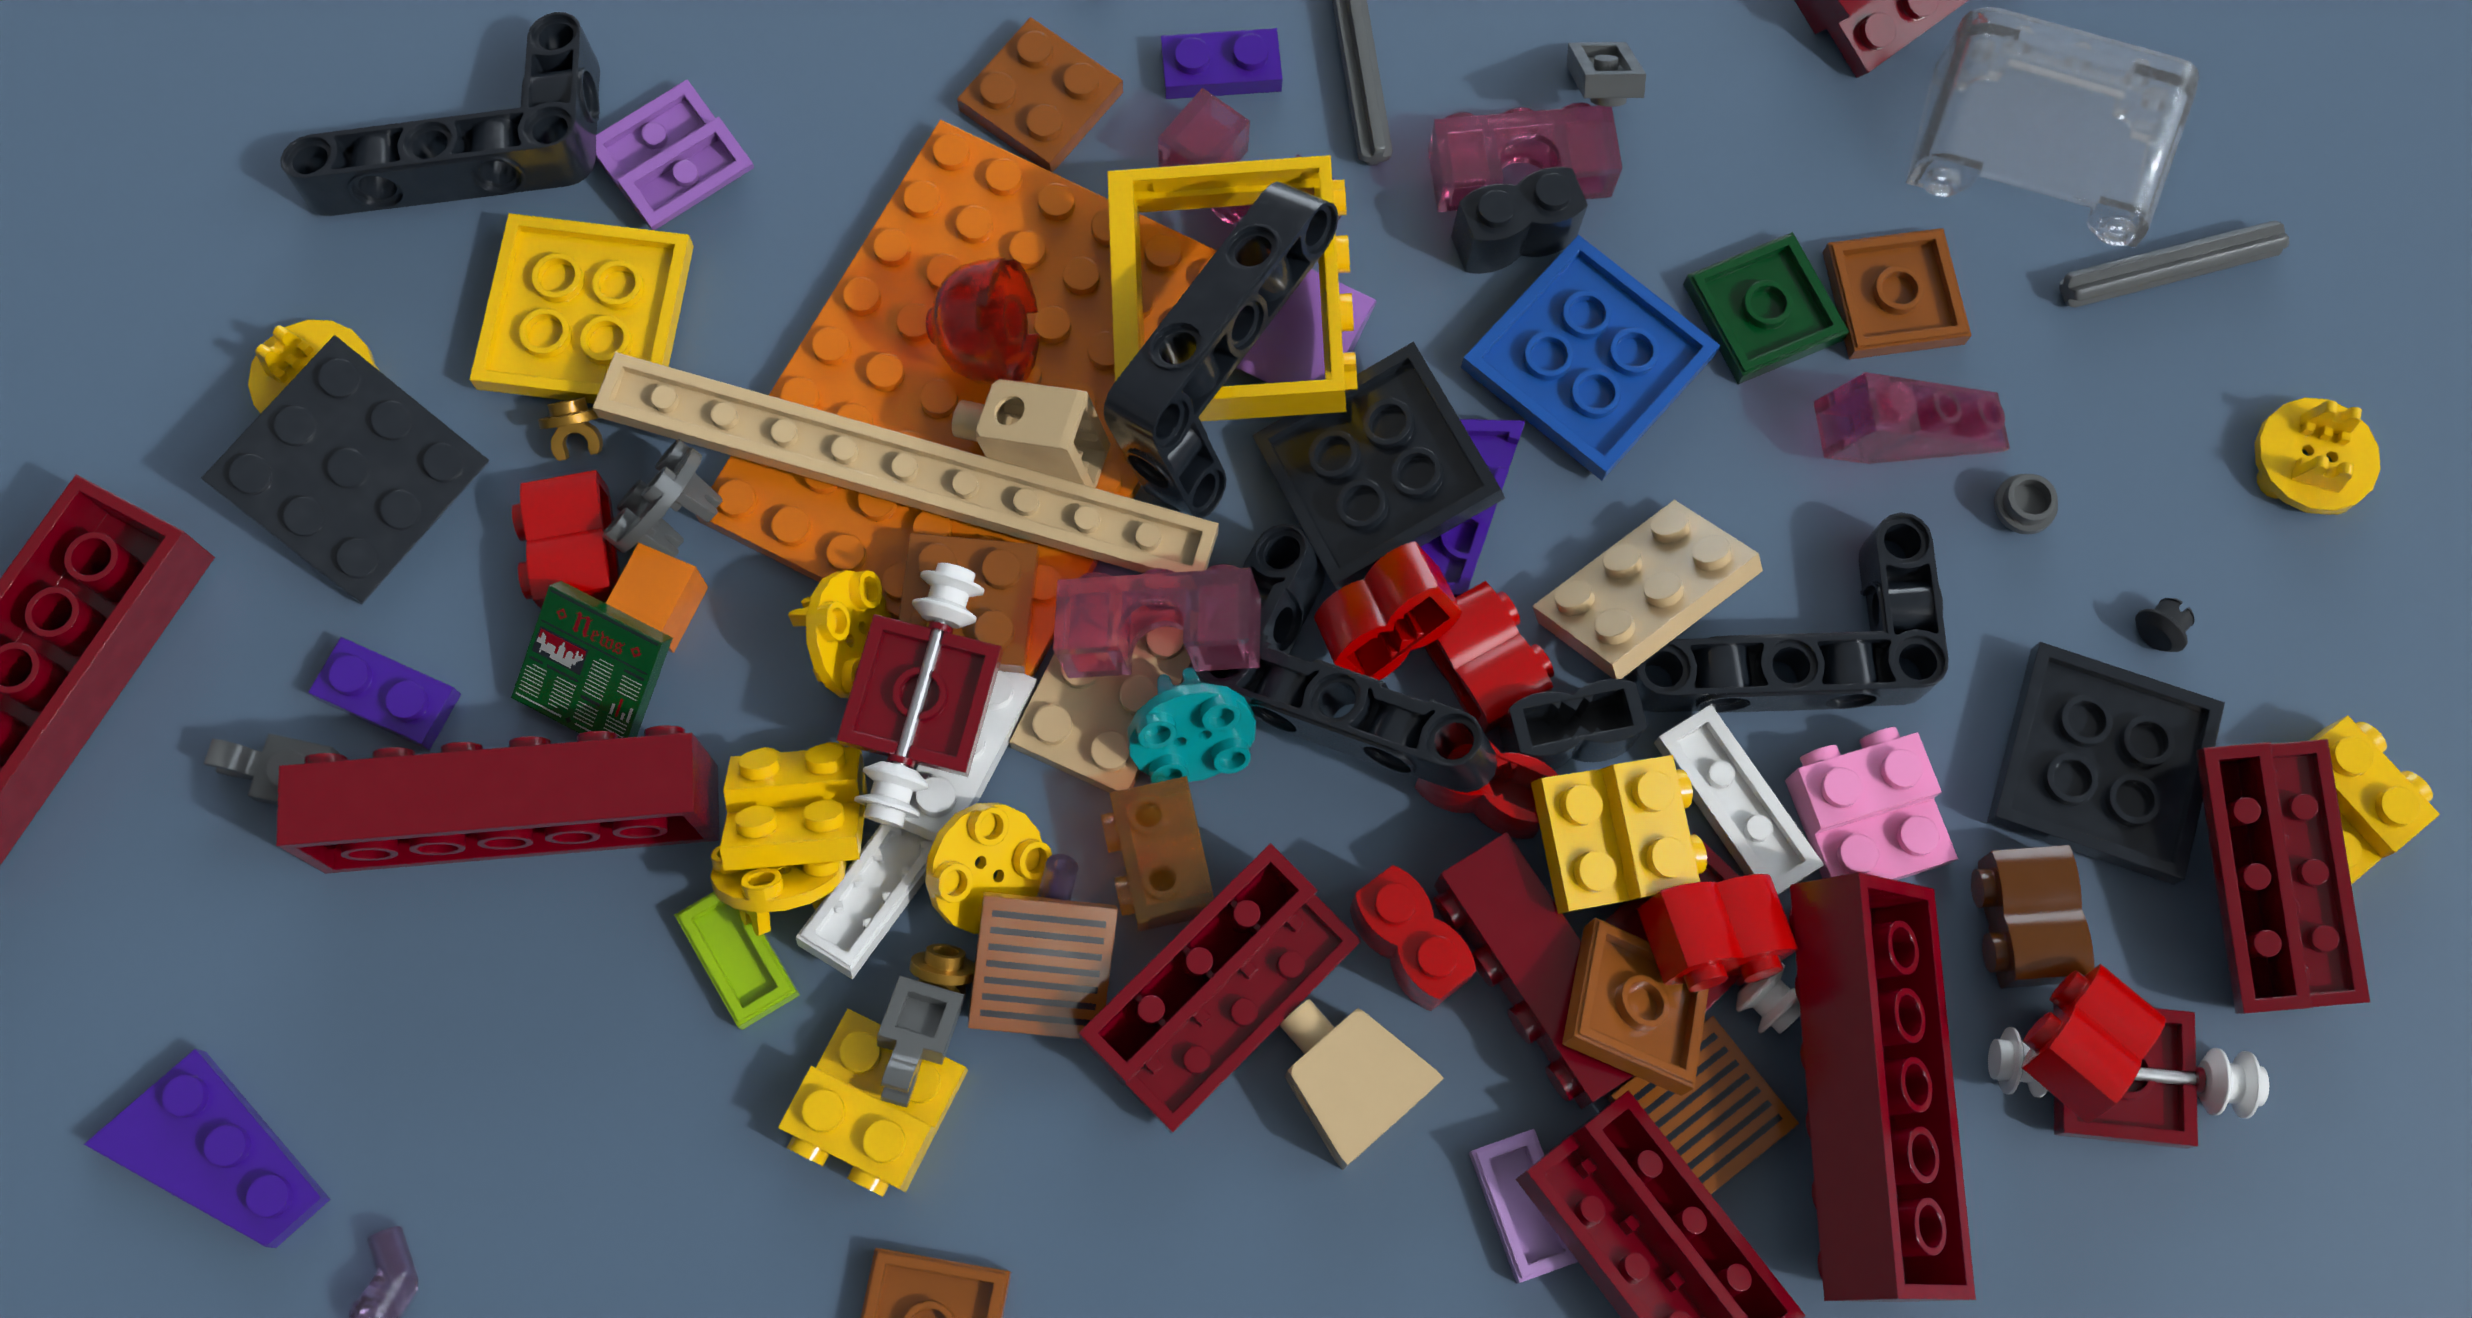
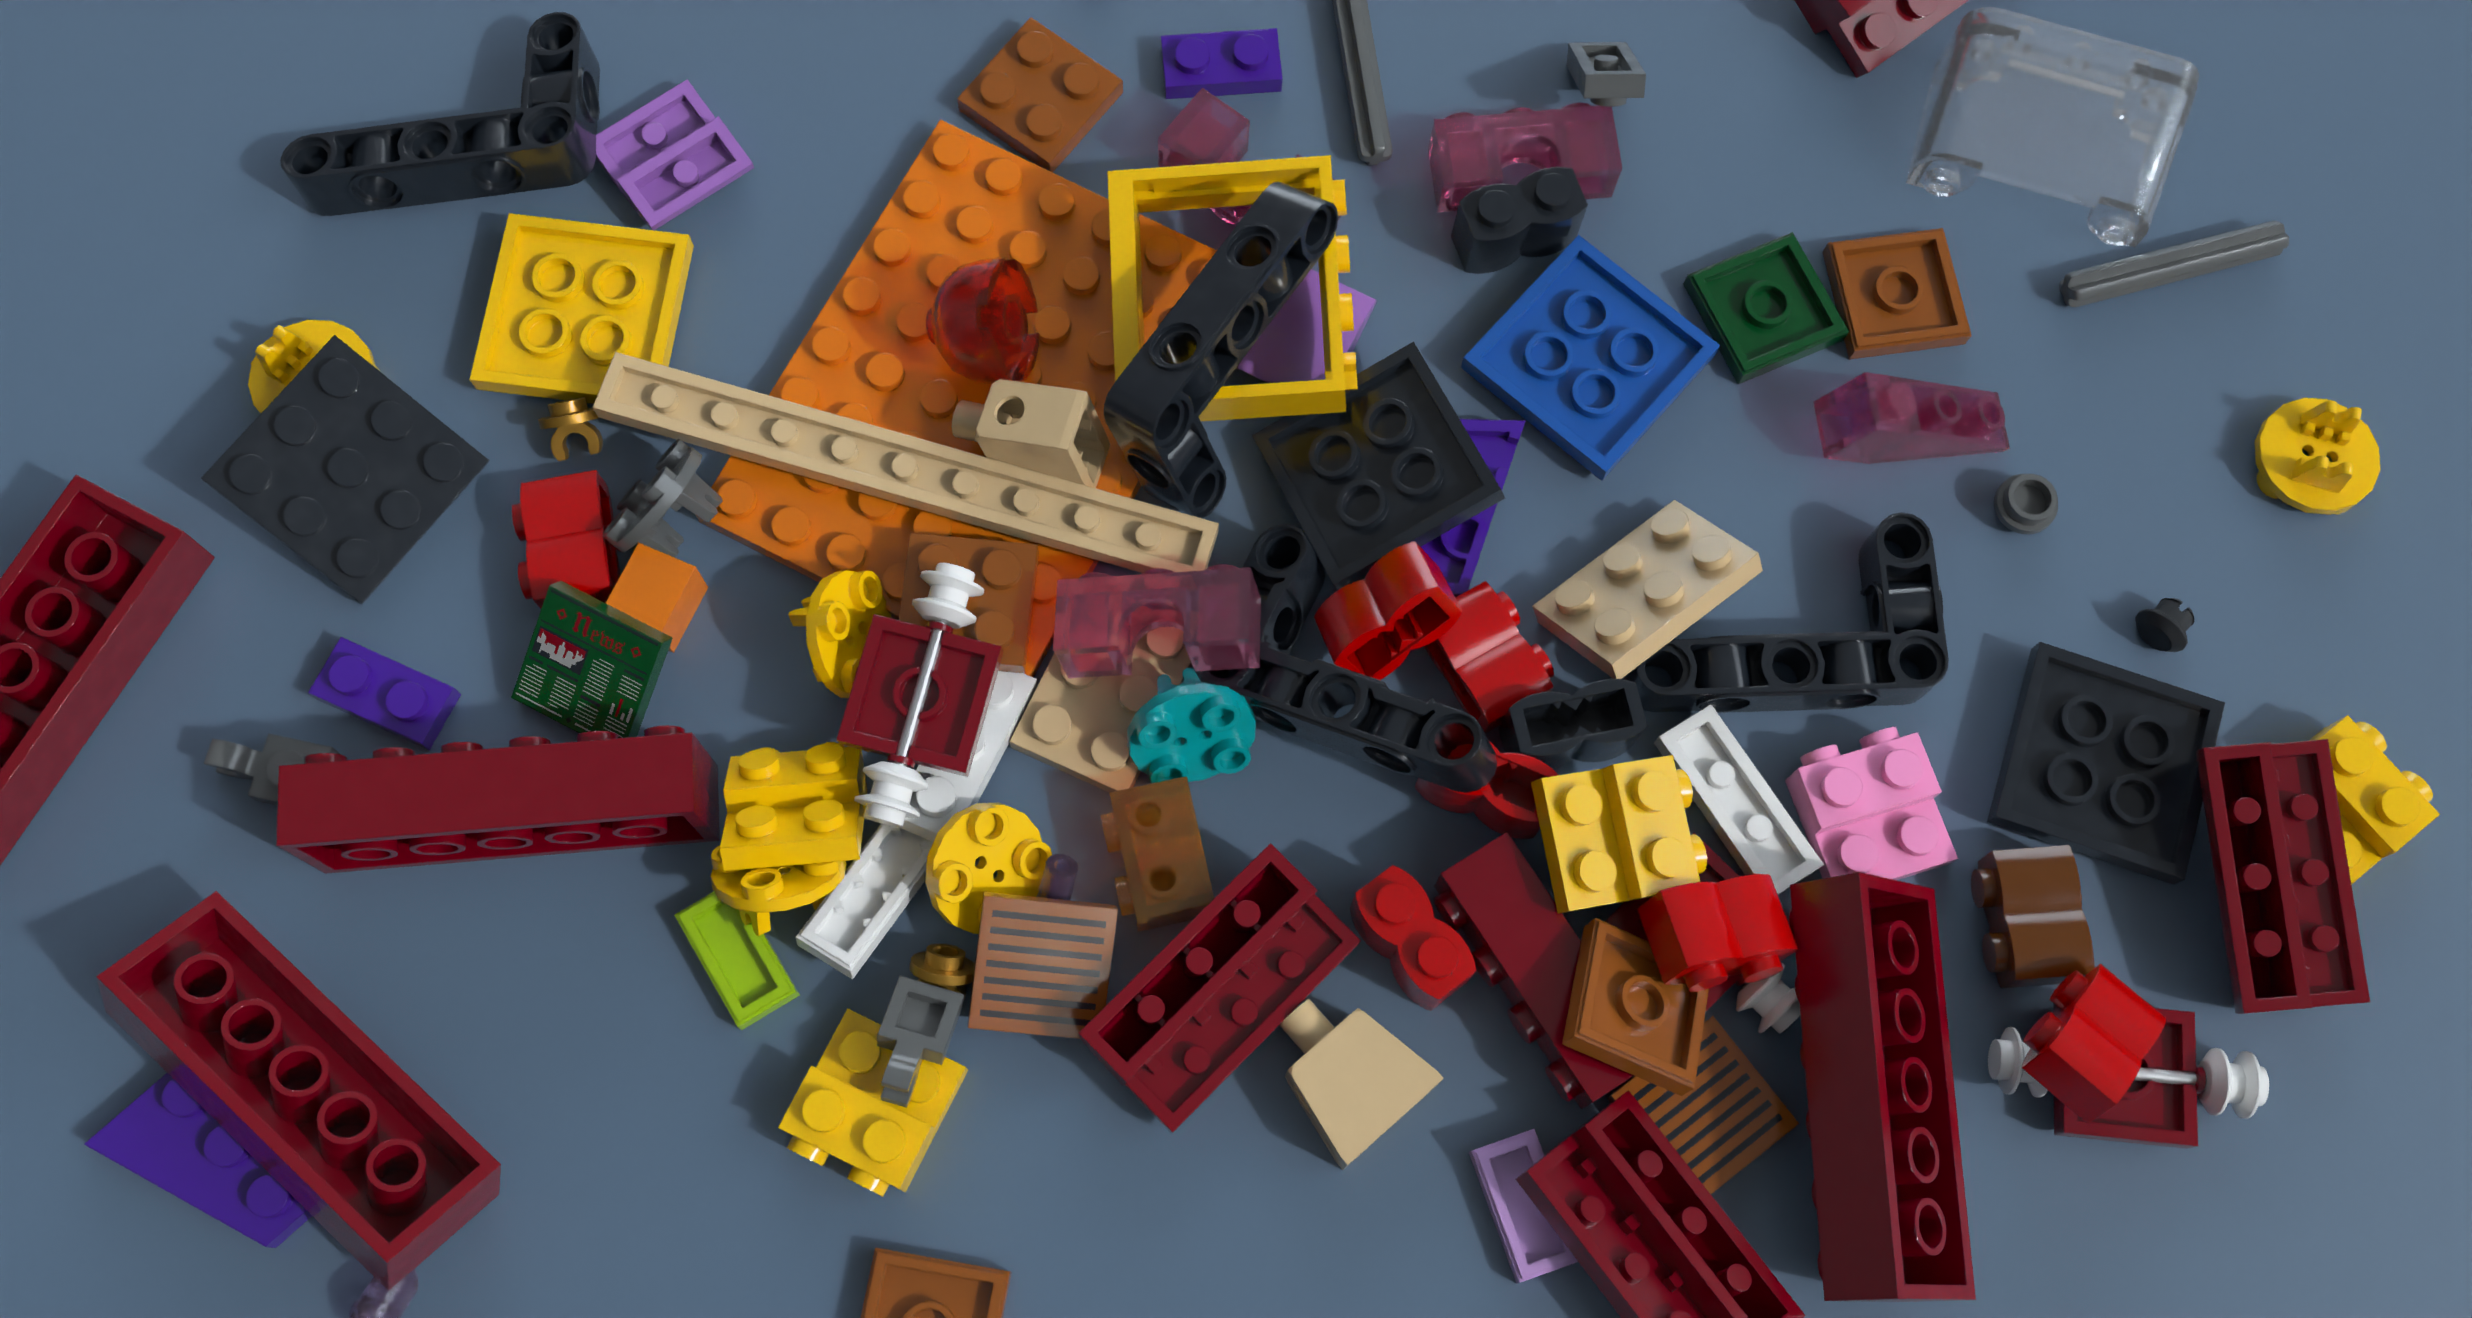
(301, 1088): none -> dark red brick

